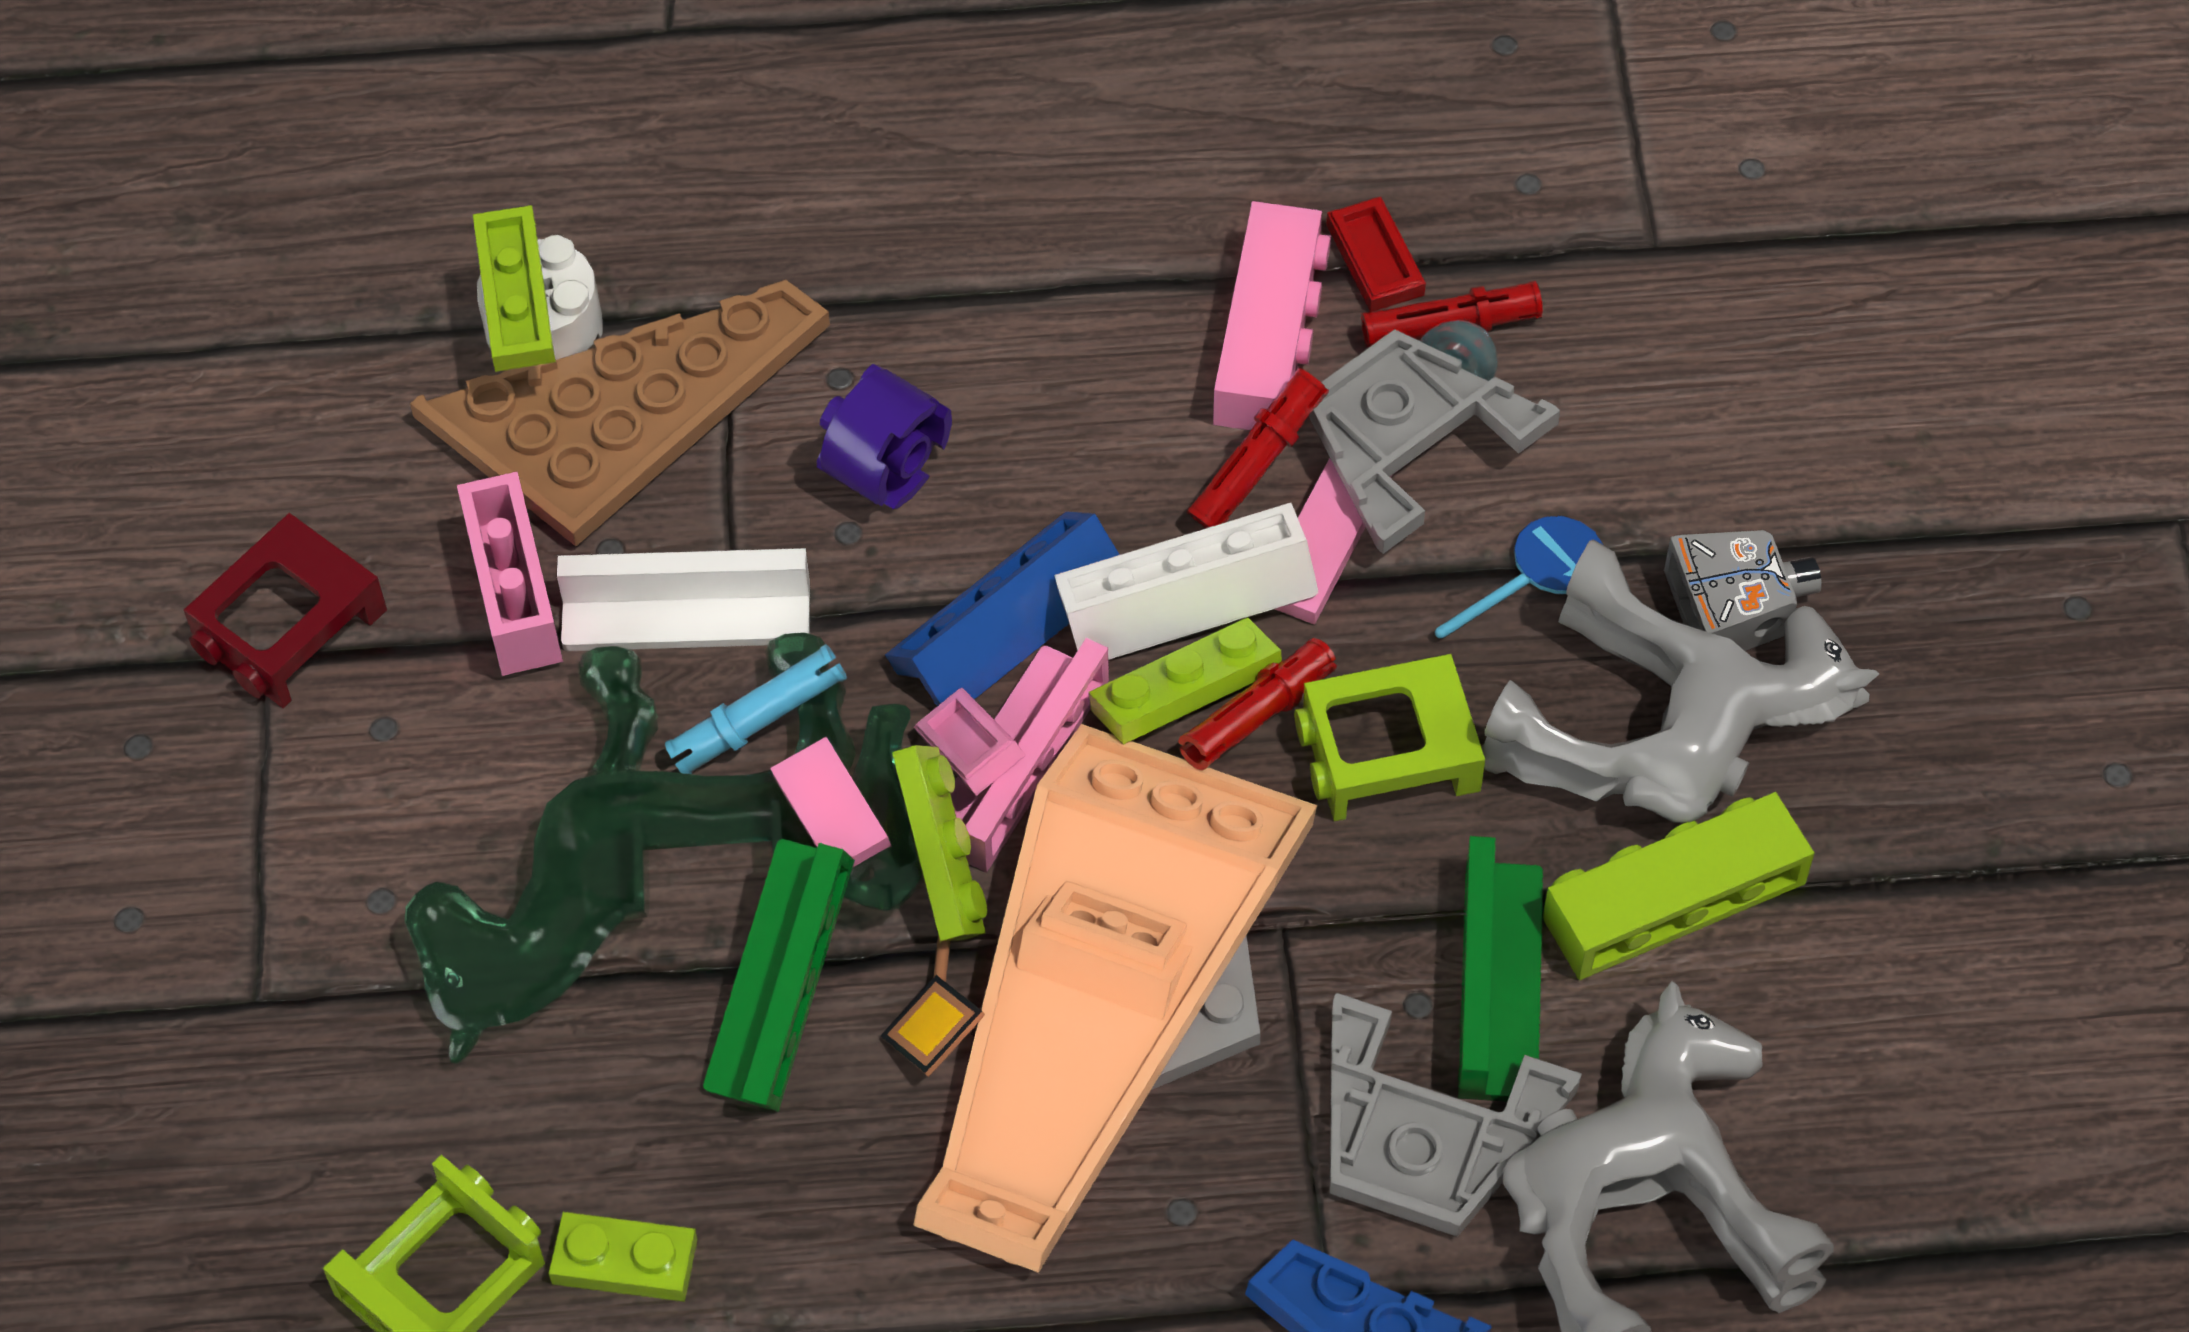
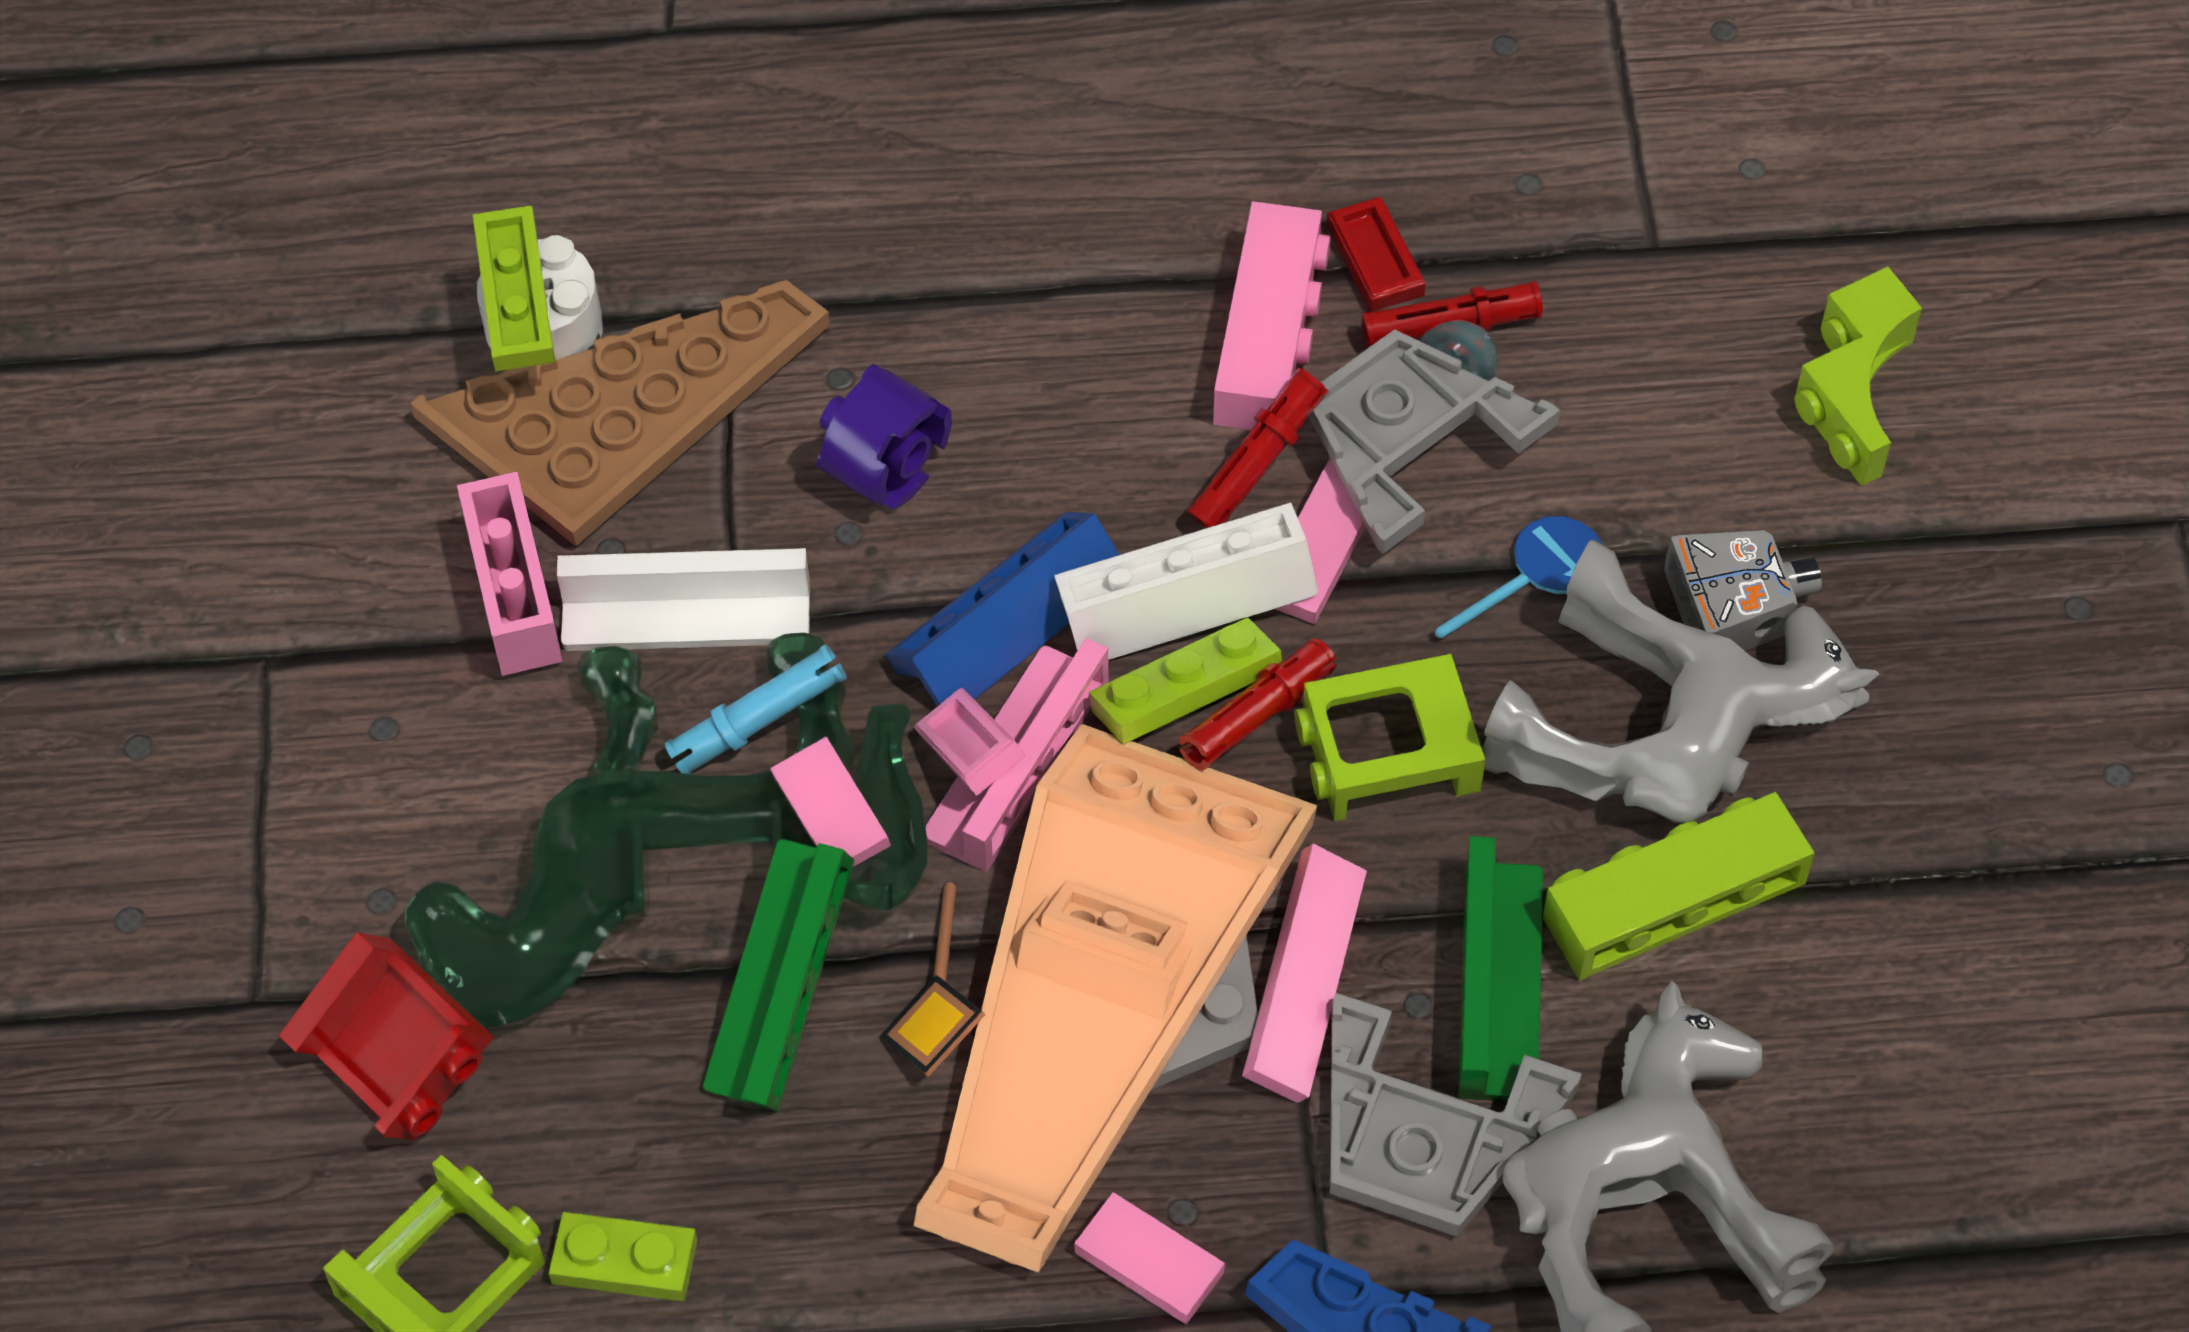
(315, 563): dark red window -> none
(389, 1034): none -> red panel
(941, 842): lime plate -> none
(1149, 1258): none -> bright pink tile
(1304, 973): none -> bright pink tile
(1863, 330): none -> lime arch

